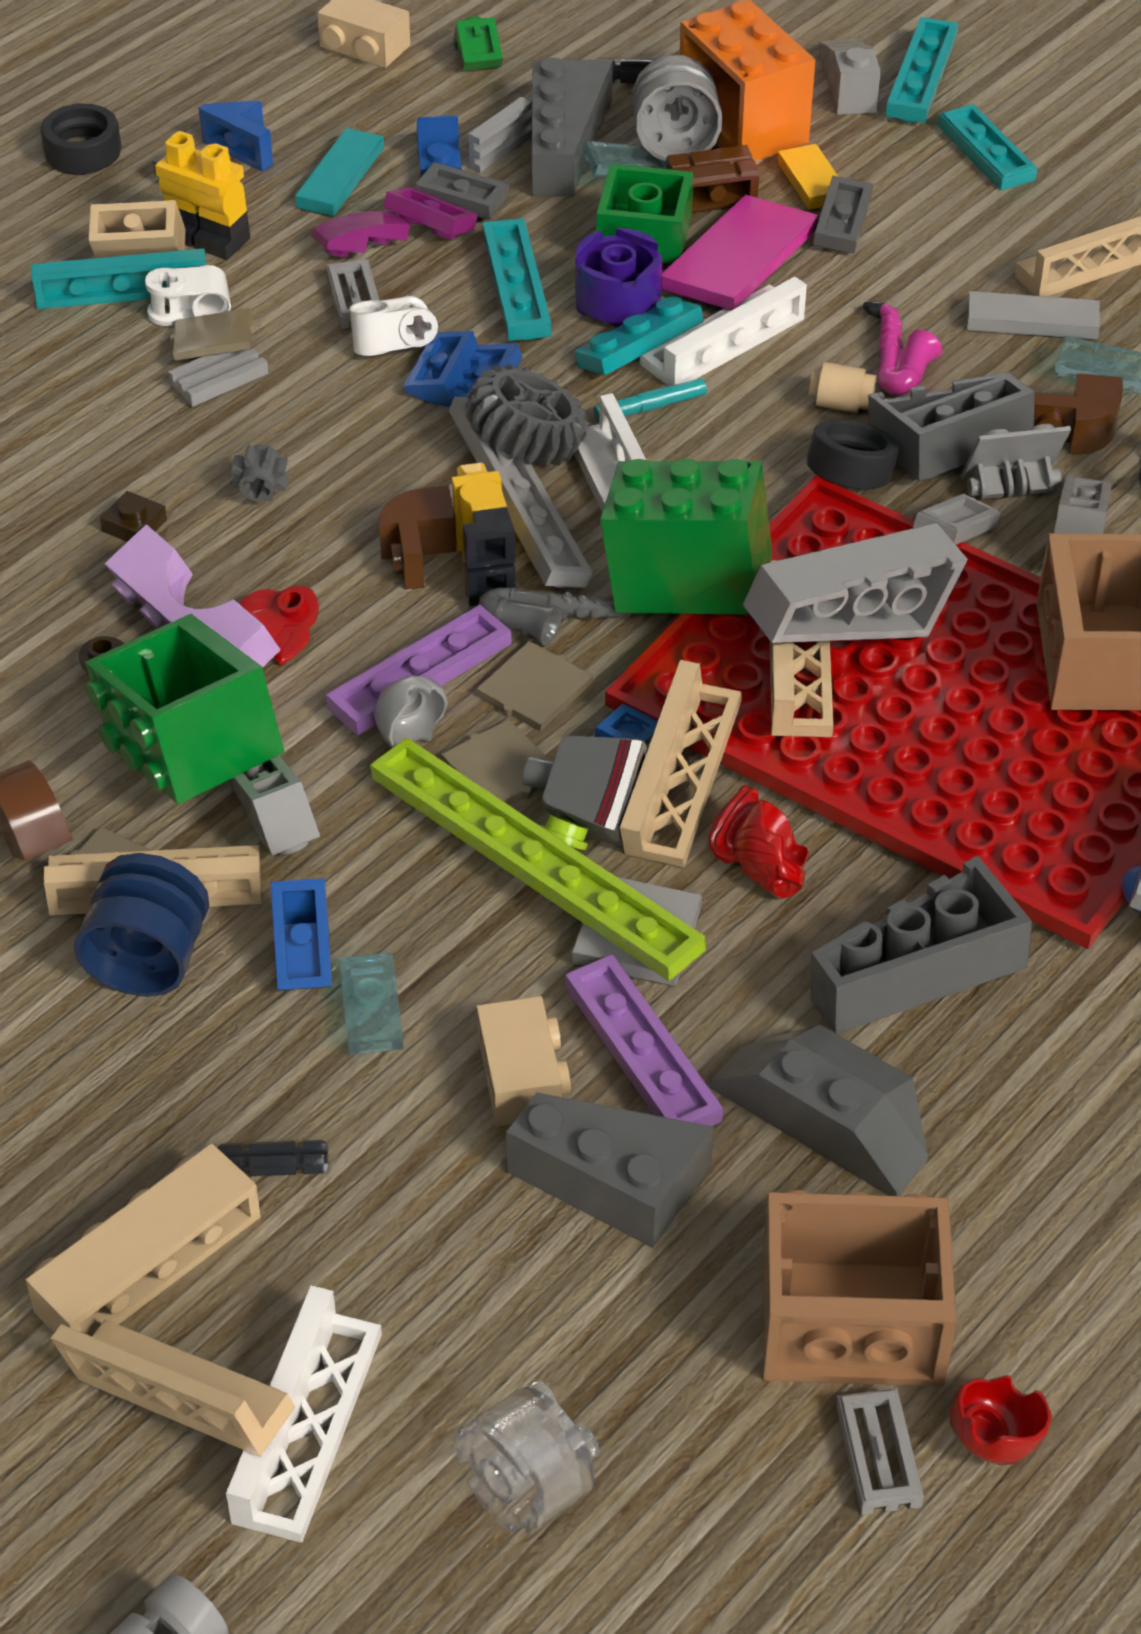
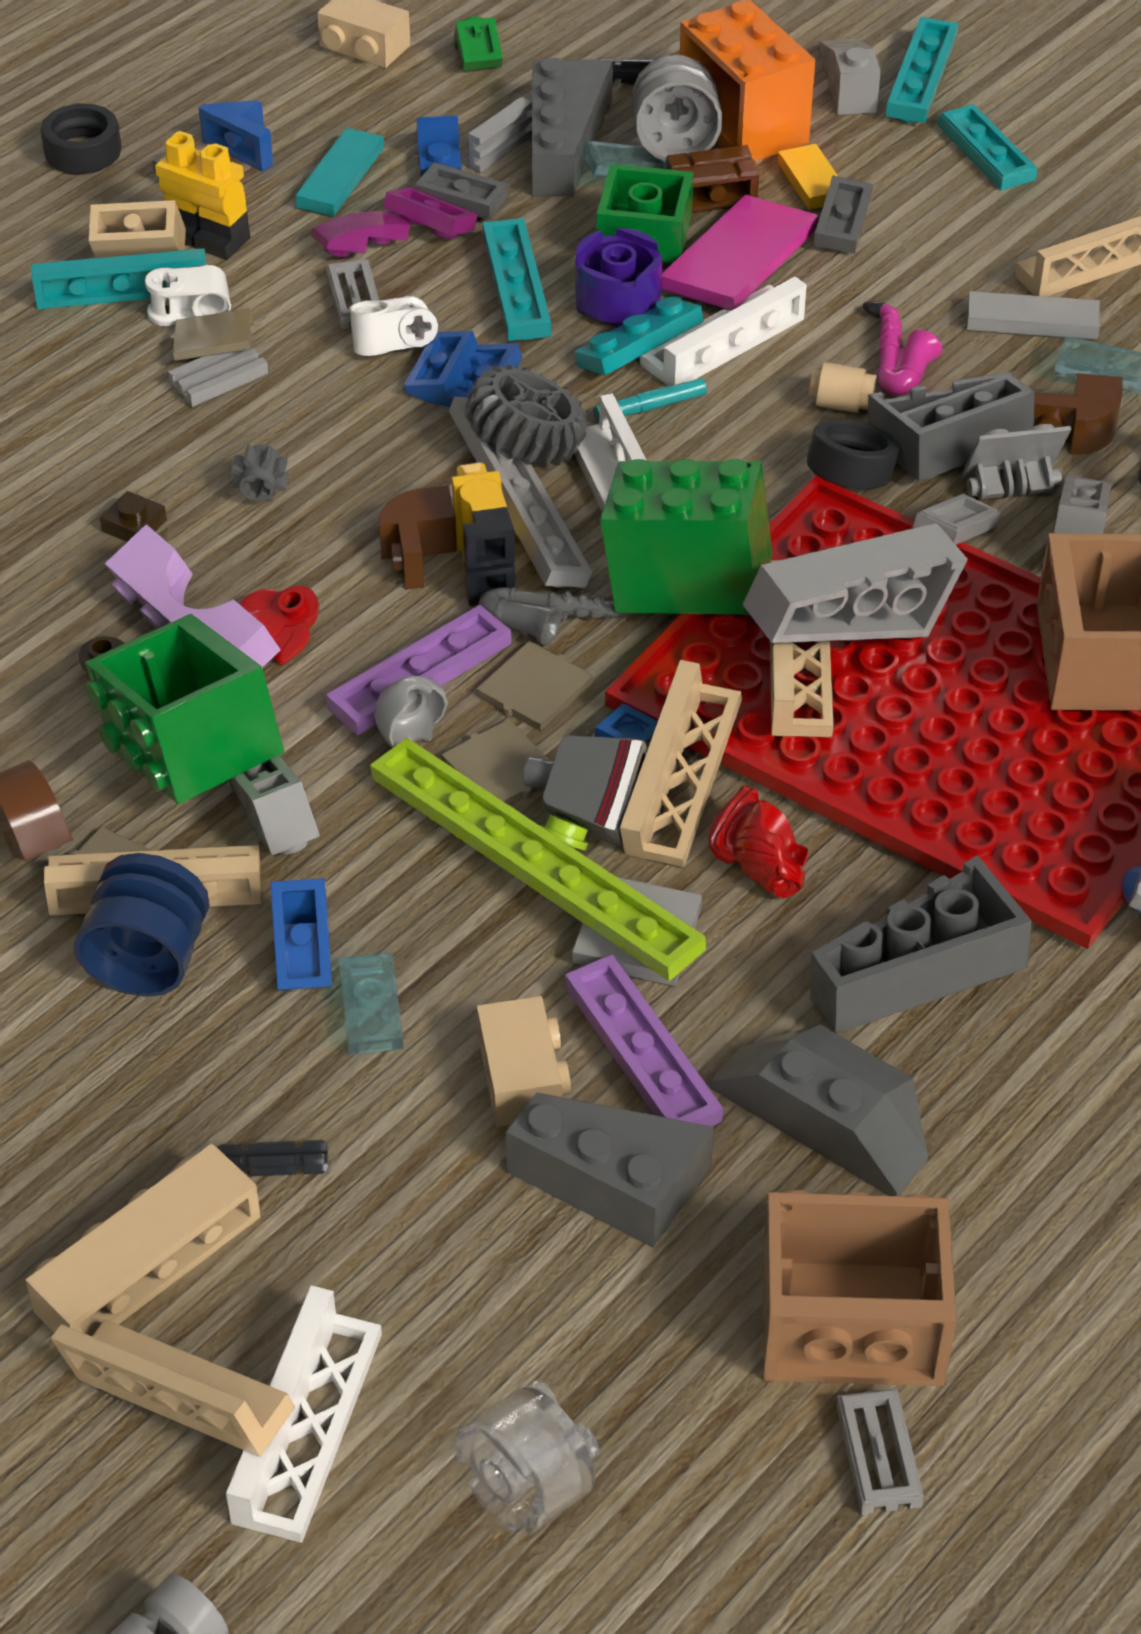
(999, 1420): red hair -> none

